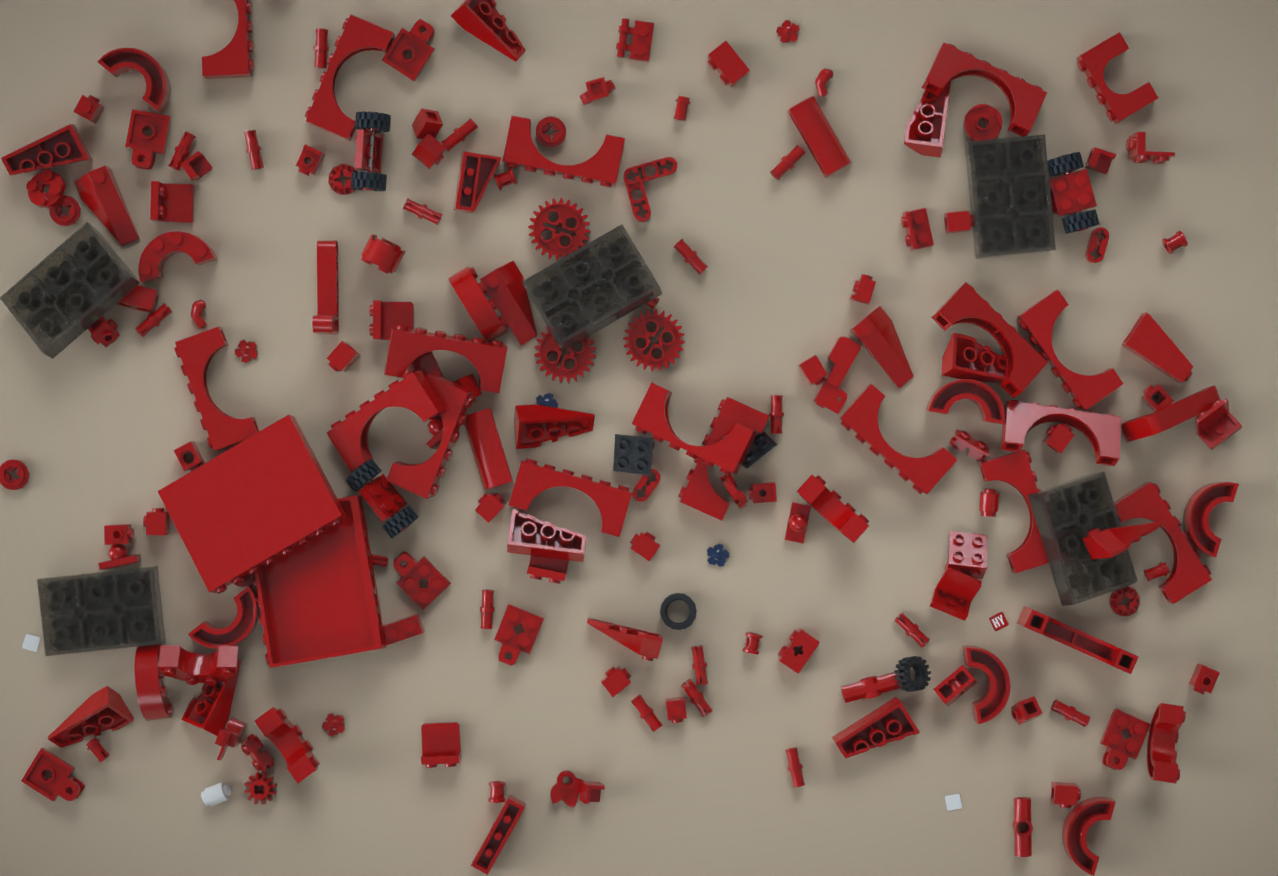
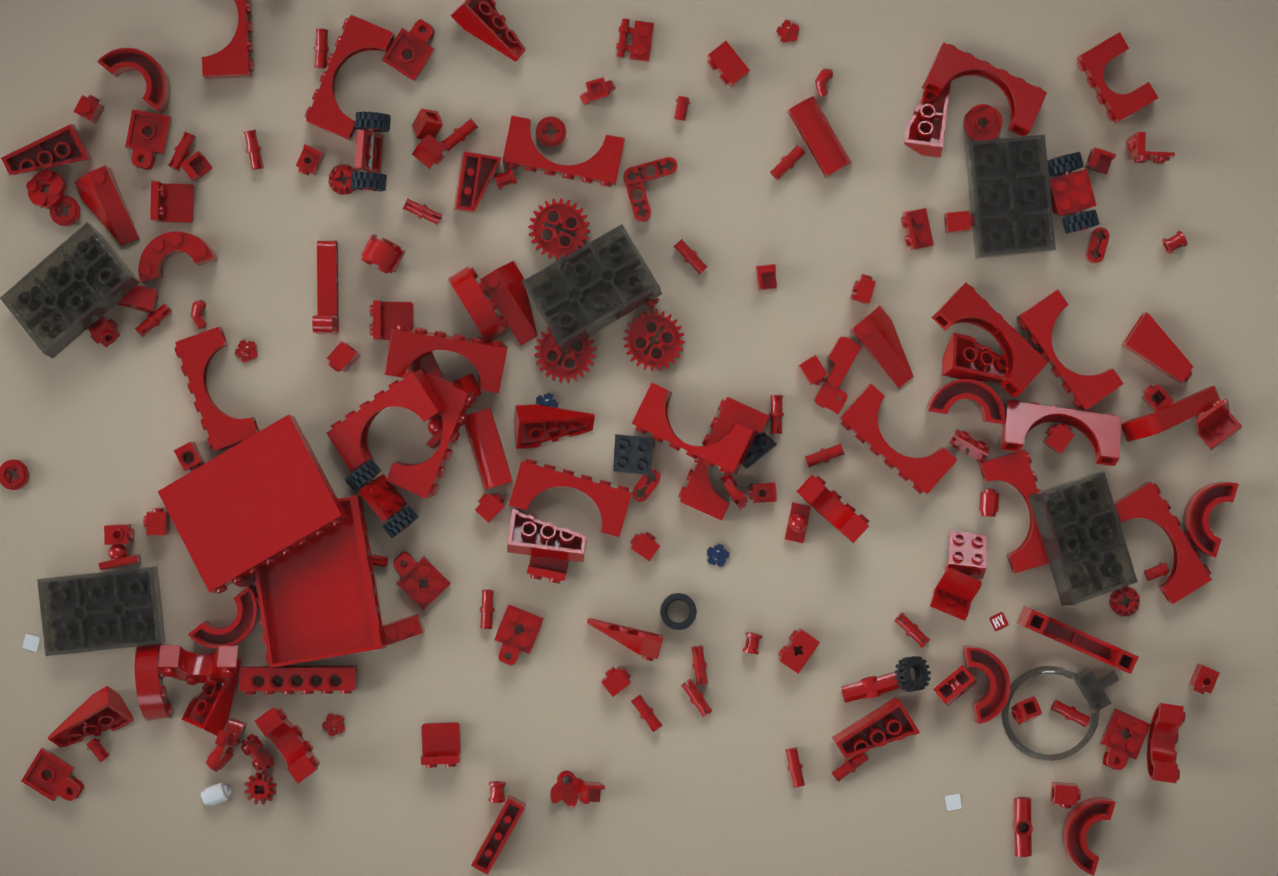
(215, 764): none -> red brick
(248, 674): none -> red brick
(676, 709): red brick -> none
(766, 277): none -> red panel
(824, 455): none -> red pin
(849, 766): none -> red pin
(1092, 691): none -> clear smoke brick
(1112, 541): red wedge -> none

